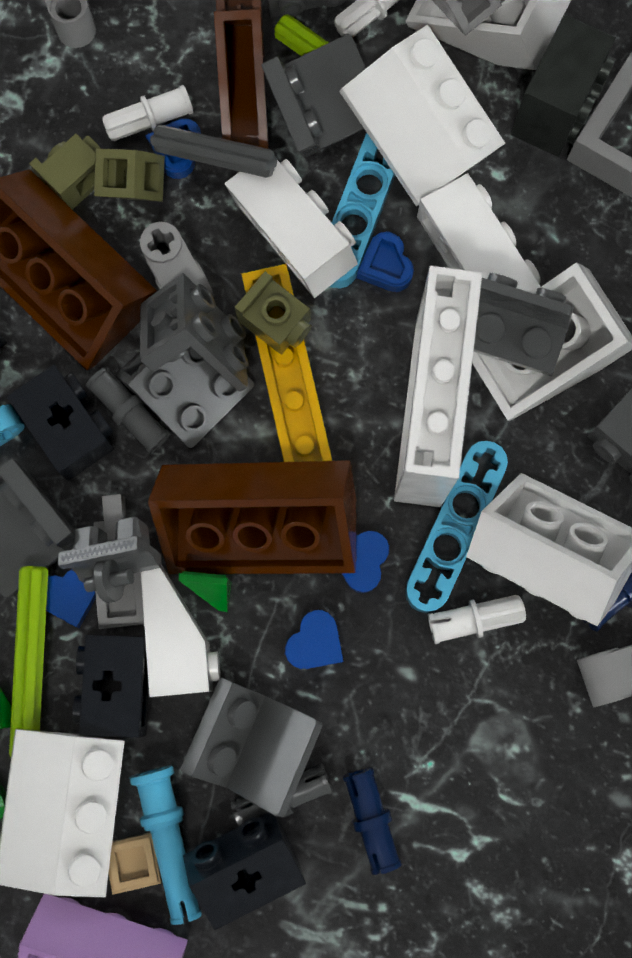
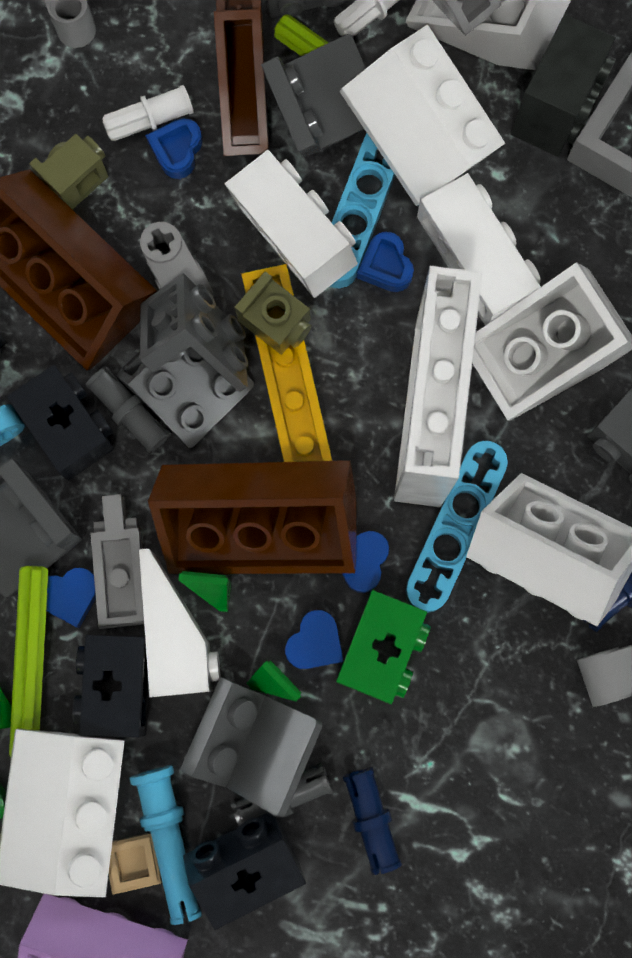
(110, 564): dark grey hips -> none
(129, 174): olive brick -> none
(214, 151): dark grey axle -> none
(273, 681): none -> green slope
(383, 618): none -> green brick
(476, 618): white axle -> none
(520, 324): dark grey bracket -> none

